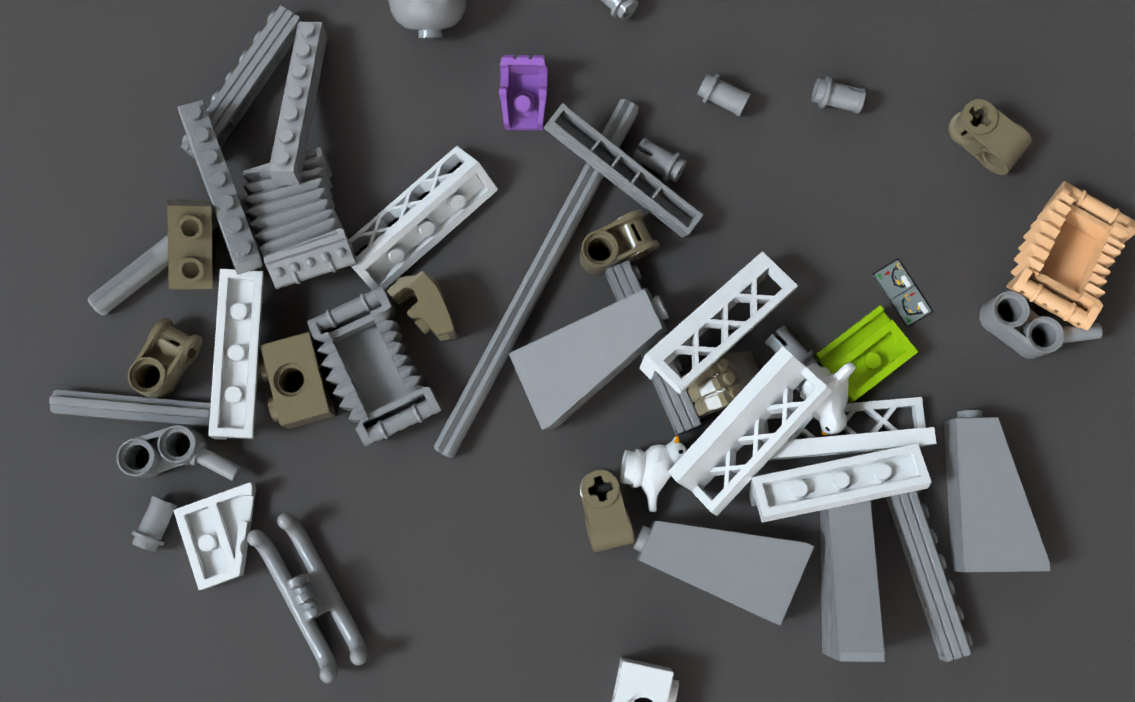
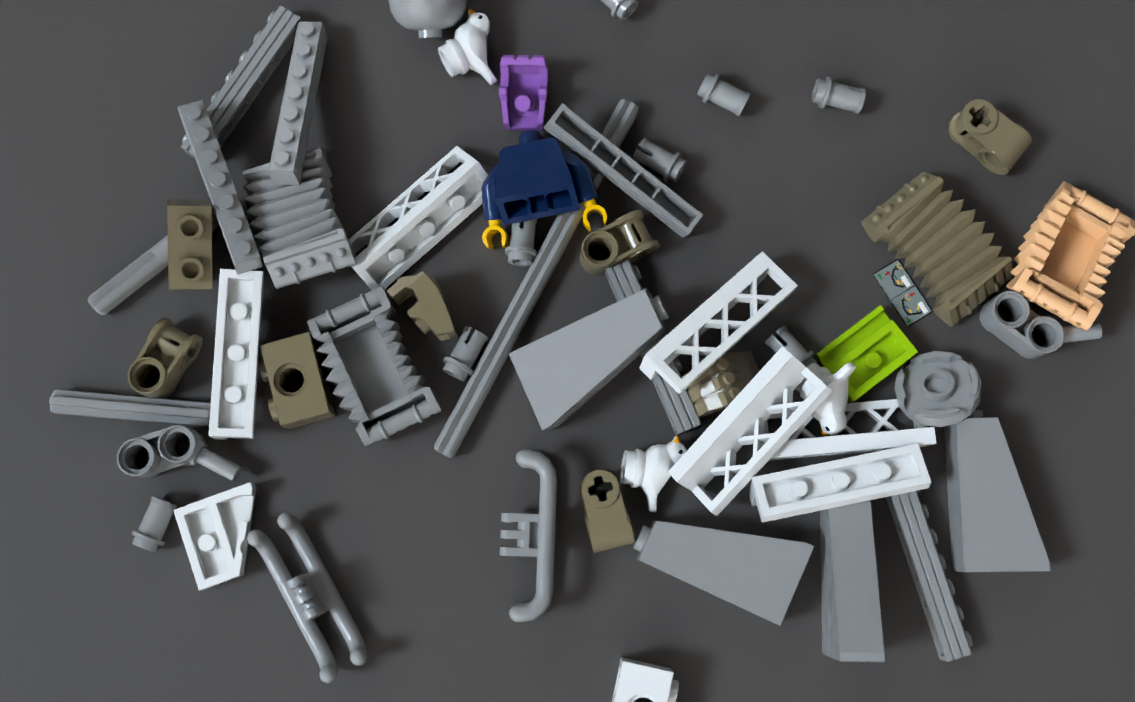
(464, 354): none -> light grey pin
(468, 48): none -> white animal
(522, 243): none -> light grey pin
(535, 536): none -> light grey piece
(536, 183): none -> dark blue torso
(938, 389): none -> light grey tile
(941, 246): none -> dark tan piece

